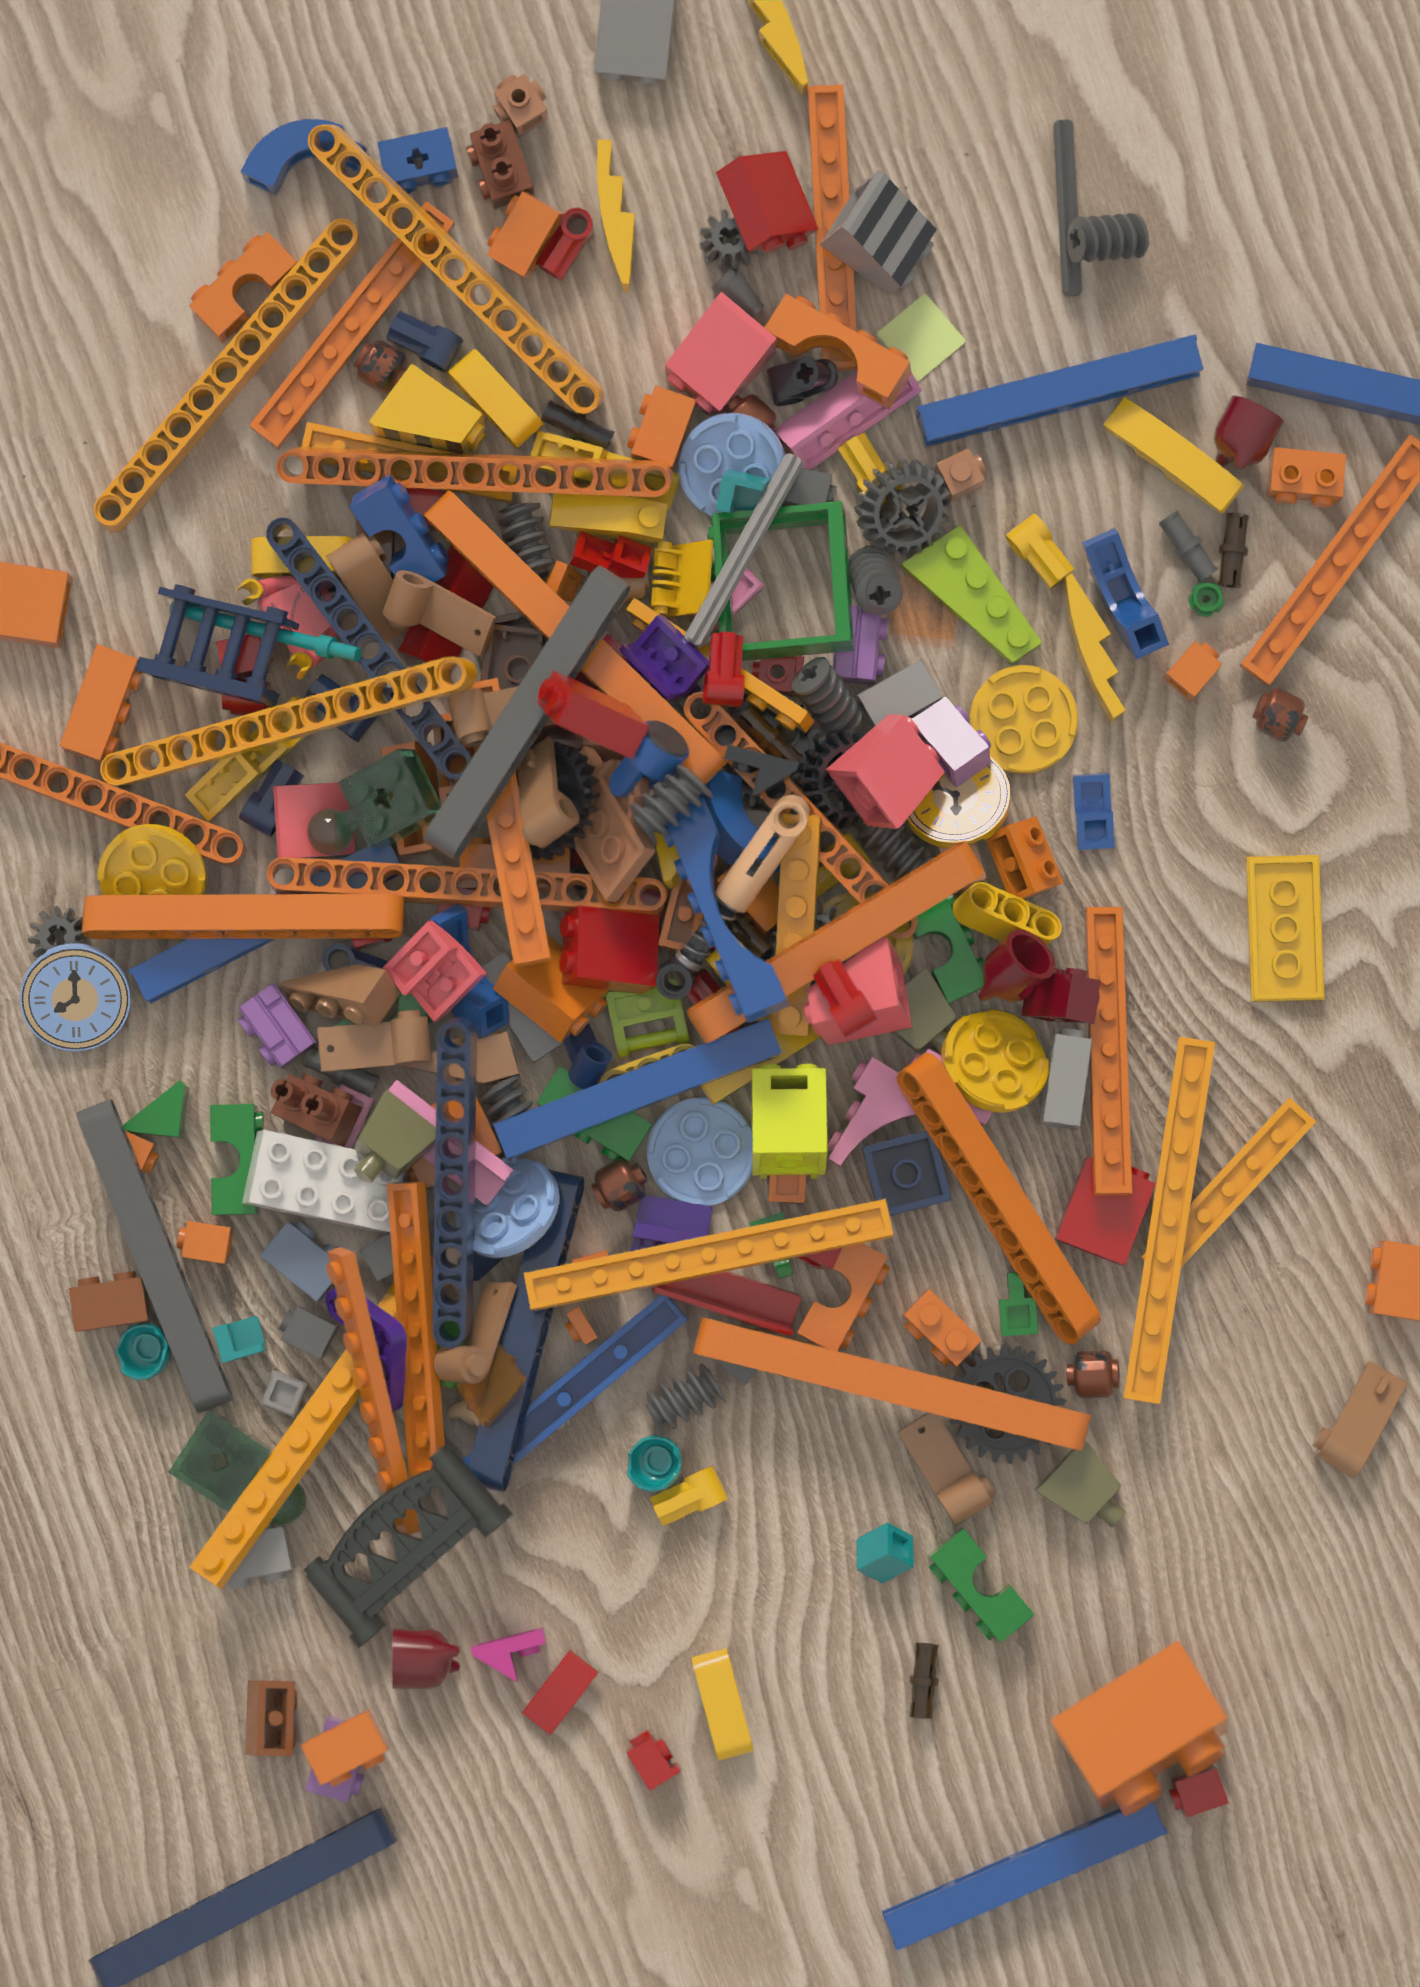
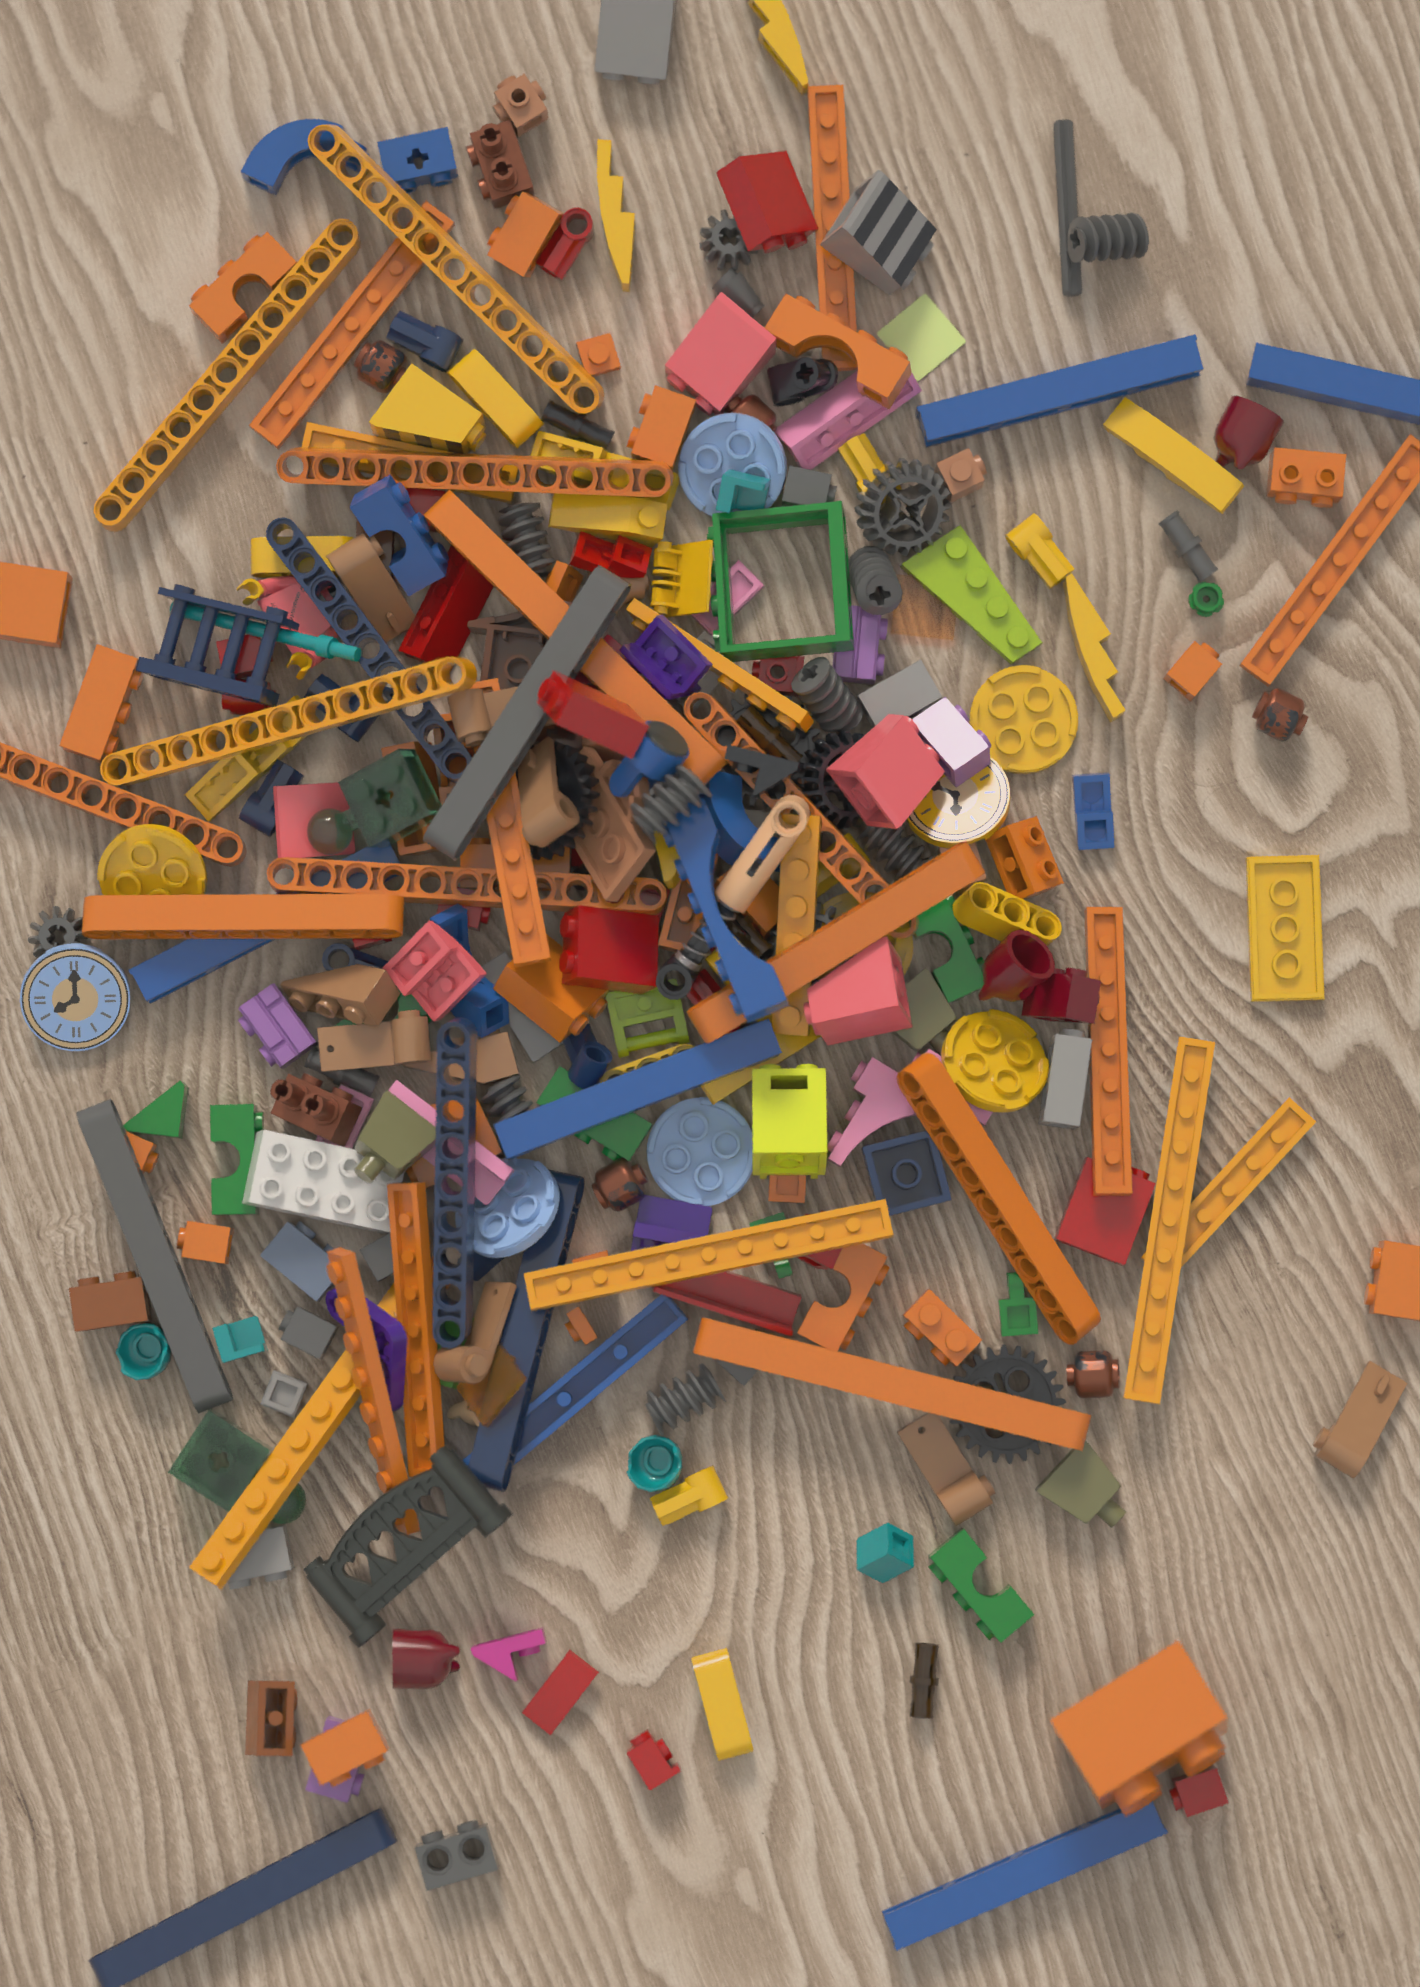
(423, 602): medium nougat door -> none
(460, 1864): none -> dark grey brick
(598, 355): none -> orange plate
(723, 679): red piece -> none
(744, 550): light grey axle -> none
(847, 1004): red piece -> none
(1121, 595): blue arch -> none
(1233, 550): dark brown pin -> none

